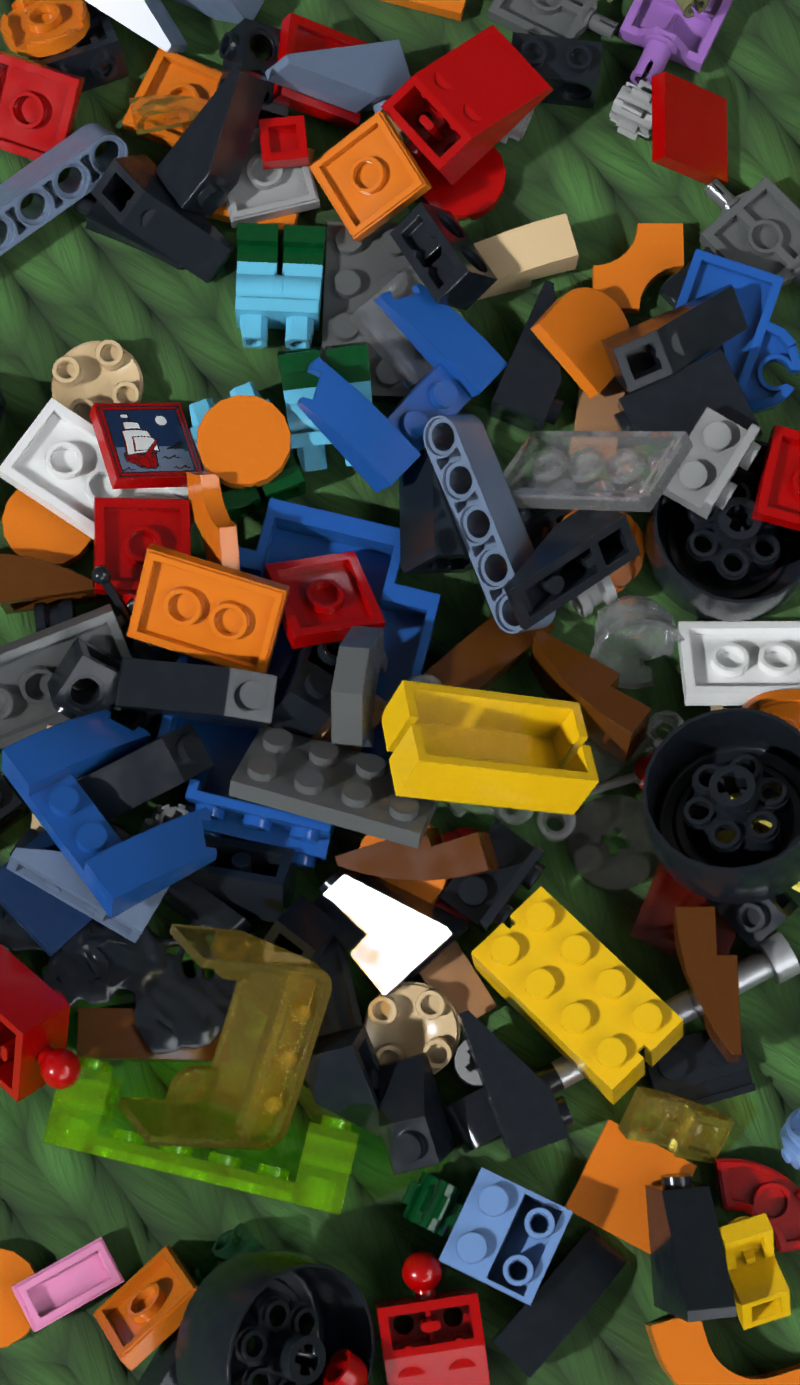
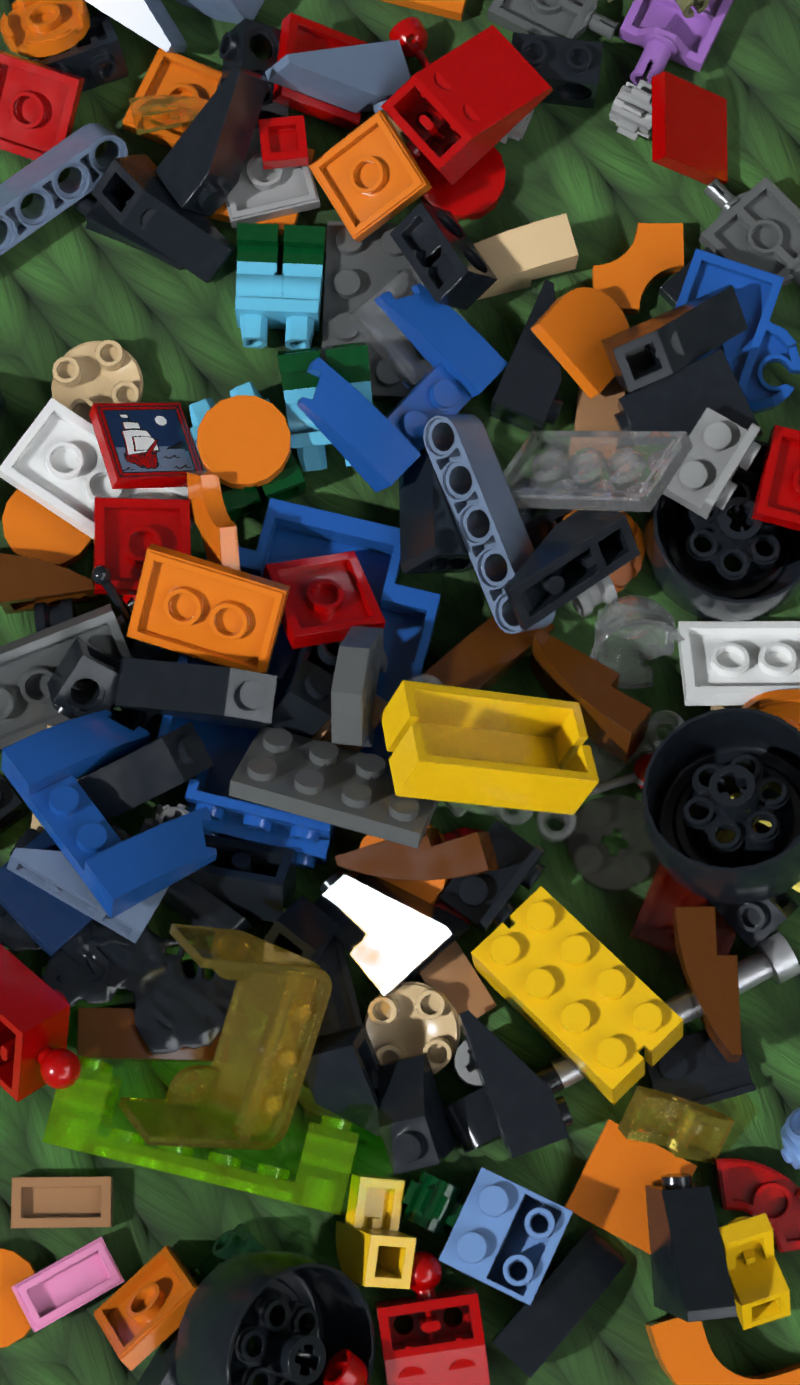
(62, 1202): none -> medium nougat tile
(369, 1240): none -> yellow brick
(412, 38): none -> red hinge

